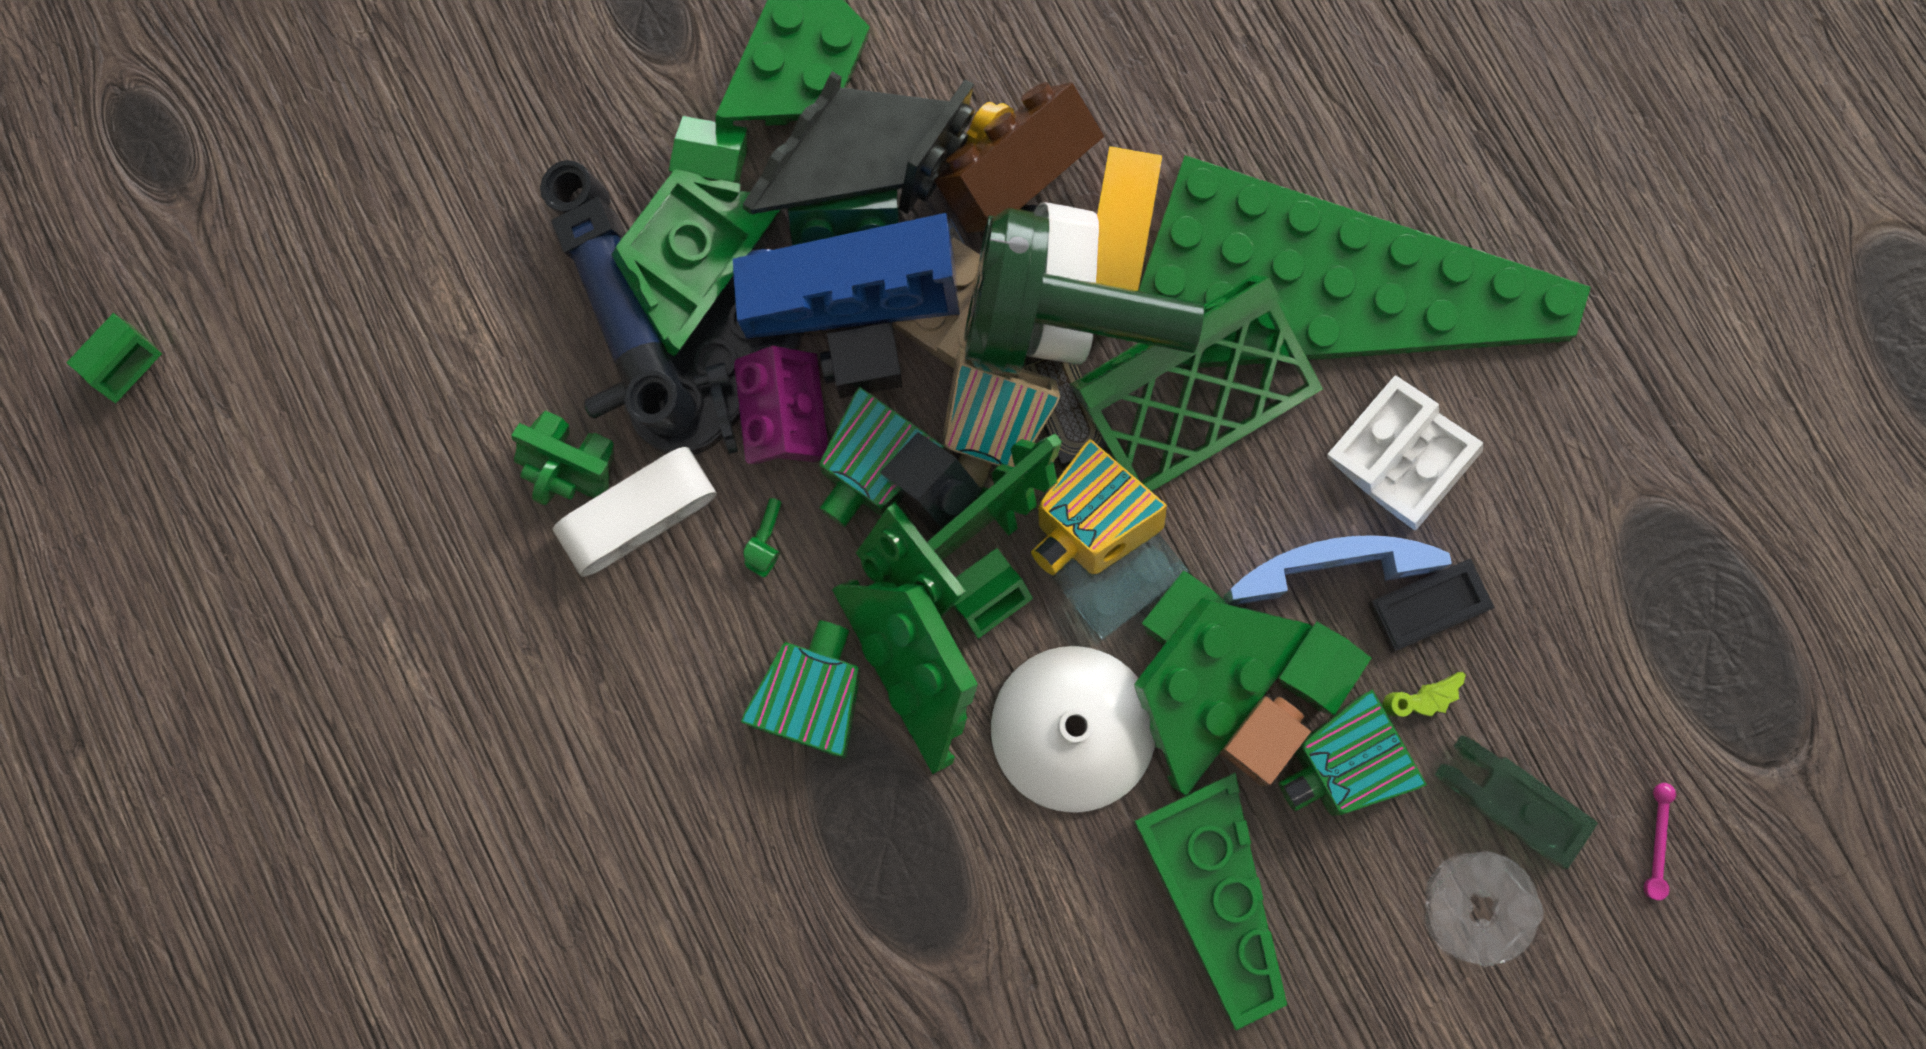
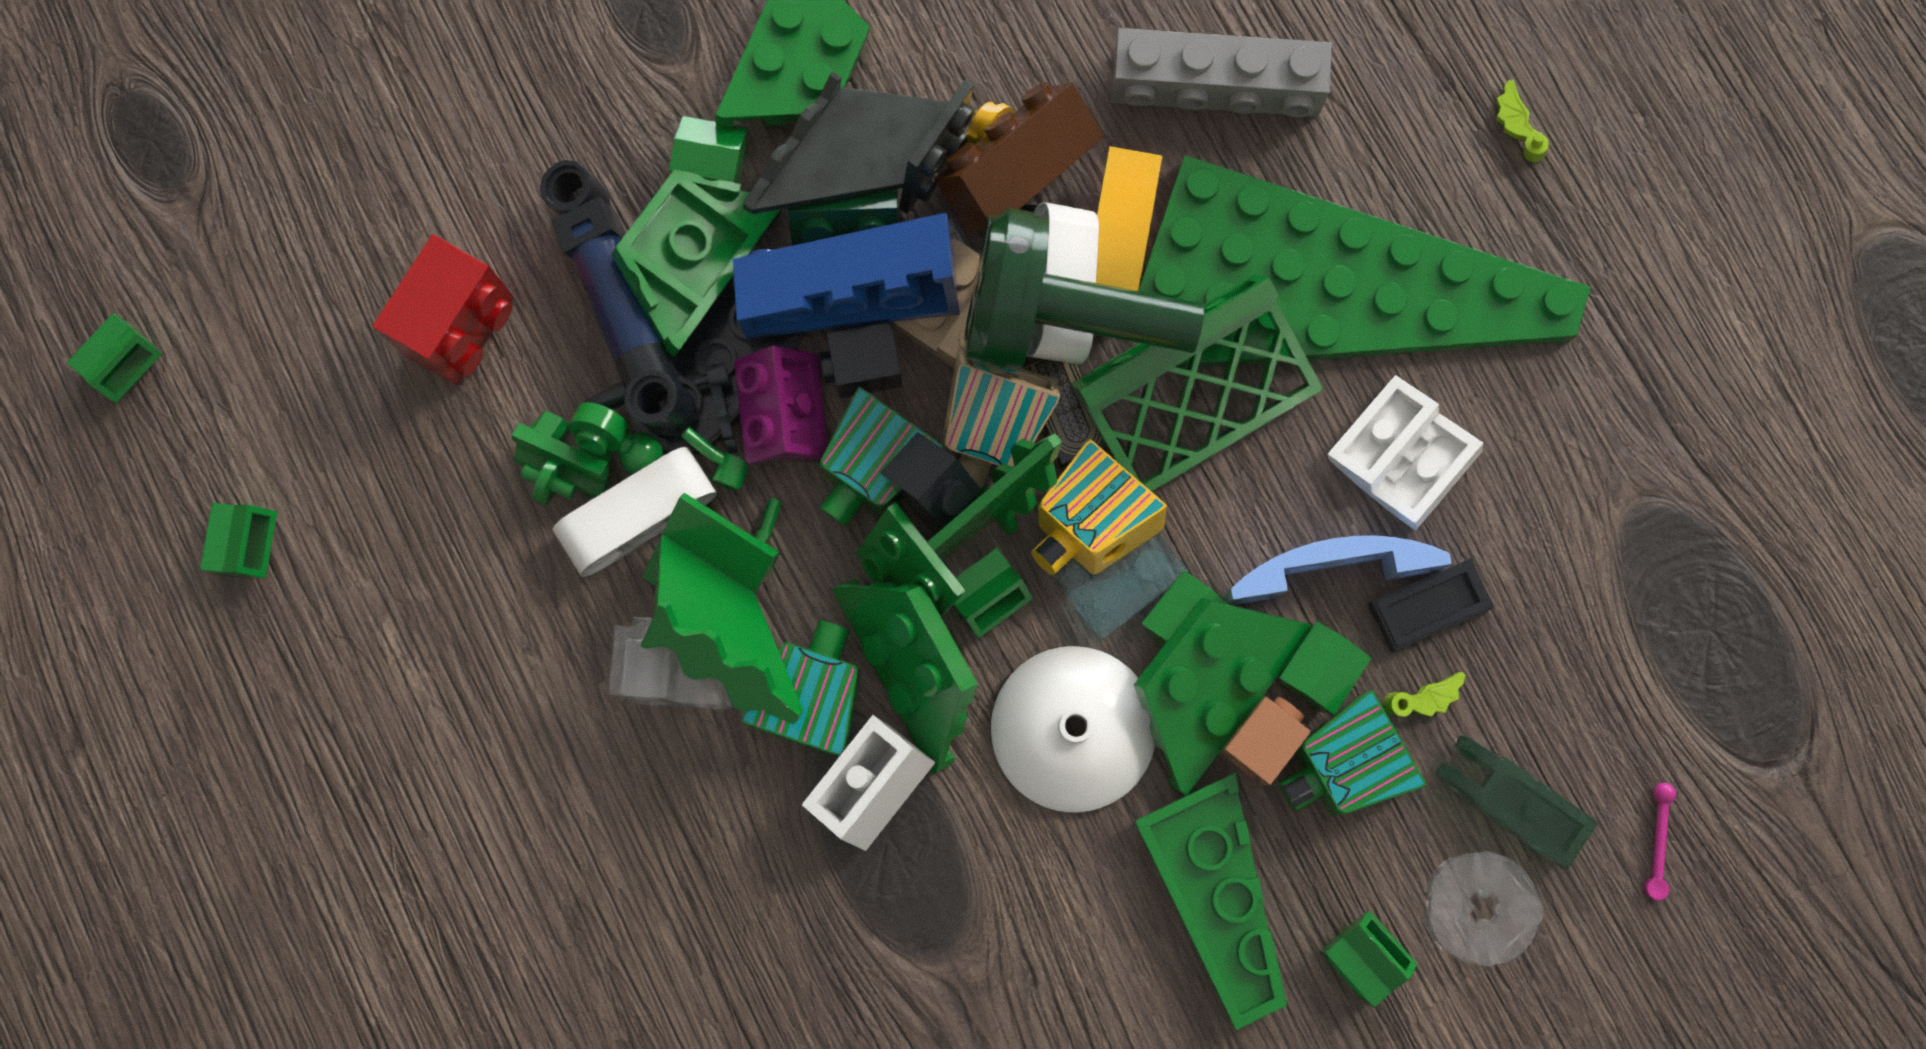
(238, 541): none -> green piece
(445, 310): none -> red brick
(603, 430): none -> green plate
(655, 674): none -> clear brick
(710, 612): none -> green piece
(730, 469): none -> green hand
(868, 783): none -> white brick
(1221, 72): none -> light grey brick
(1369, 959): none -> green piece
(1515, 118): none -> lime piece

